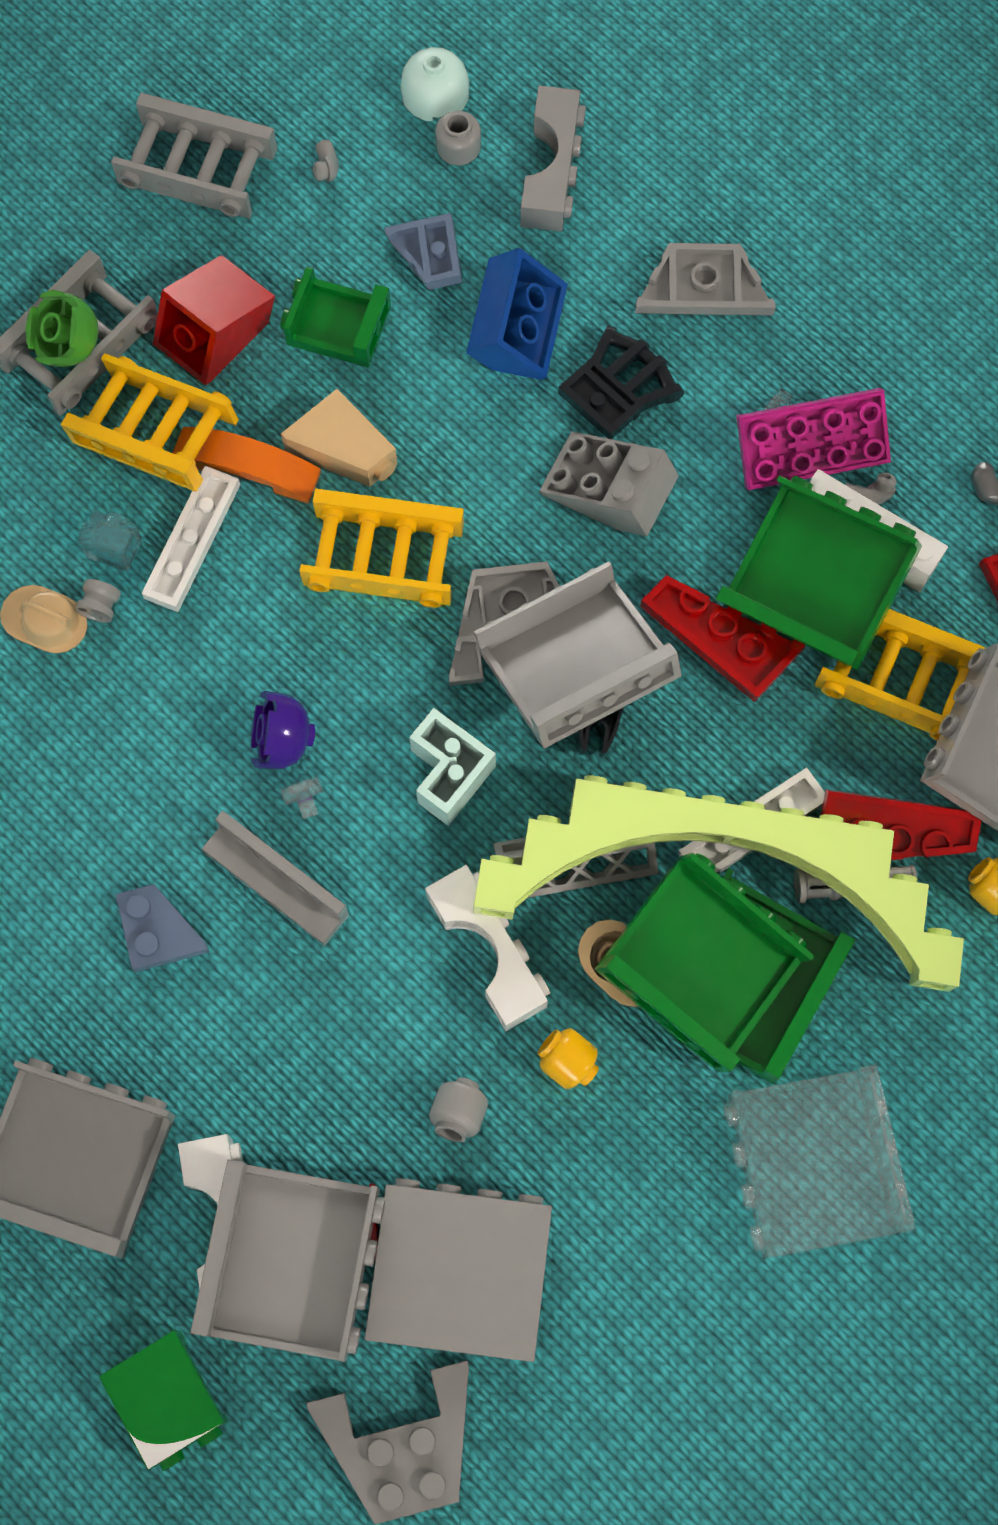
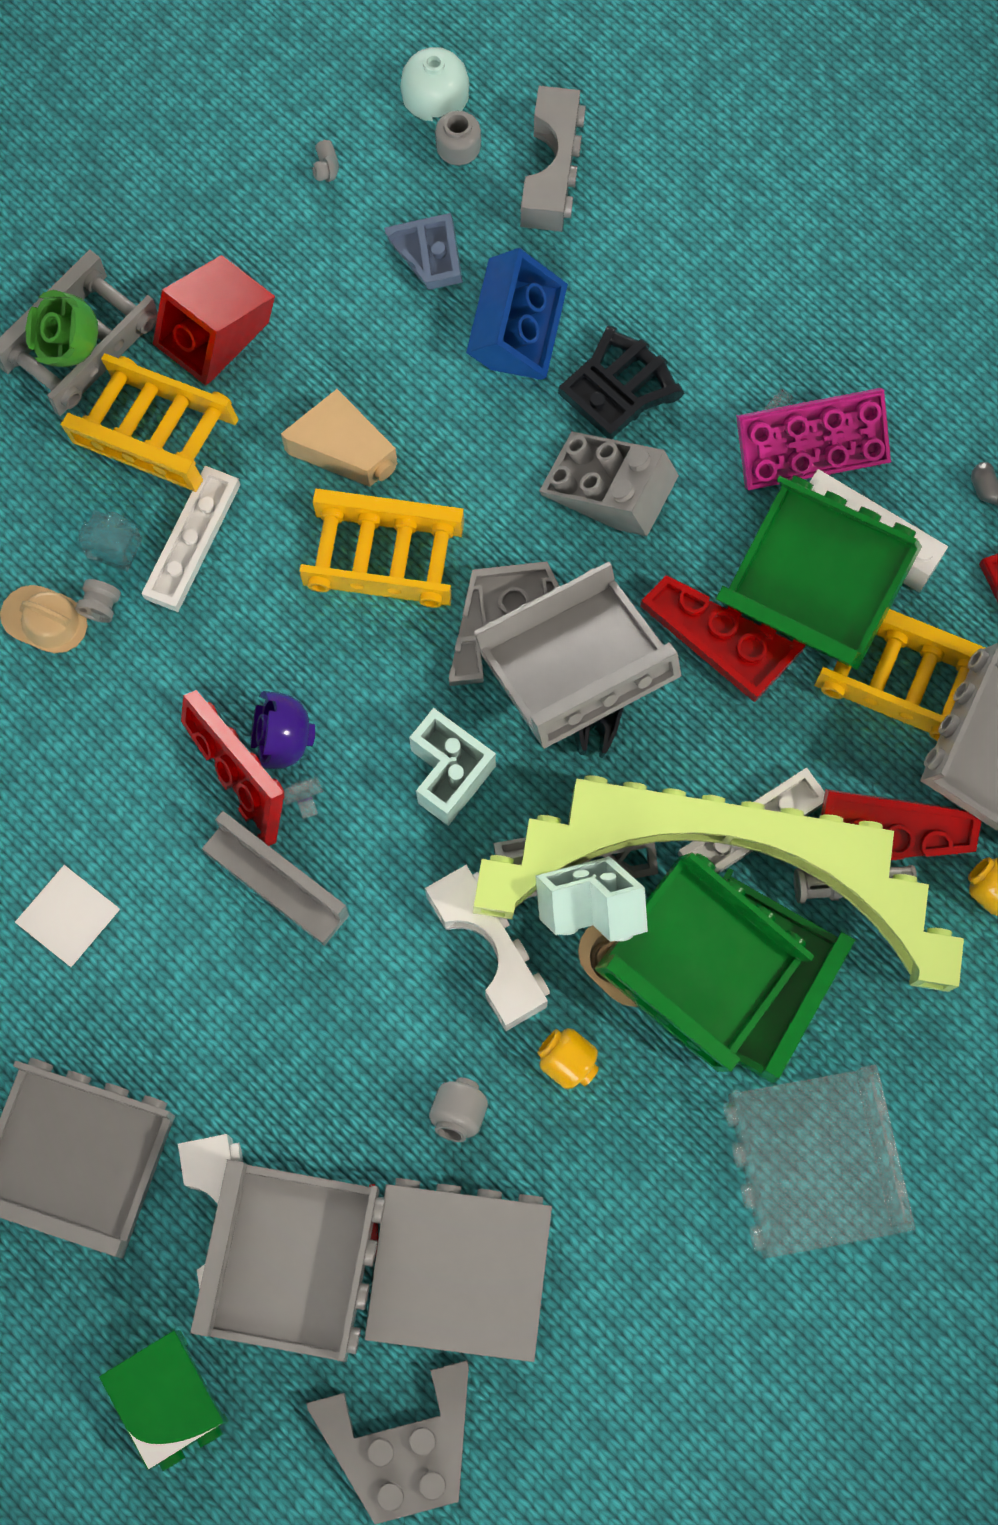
(67, 915): none -> white sticker
(155, 929): sand blue wing -> none
(201, 125): light grey fence -> none
(236, 767): none -> red wing
(256, 462): orange slope -> none
(335, 319): green panel -> none
(594, 895): none -> light aqua brick
(704, 281): light grey wing -> none
(878, 491): light grey arm -> none

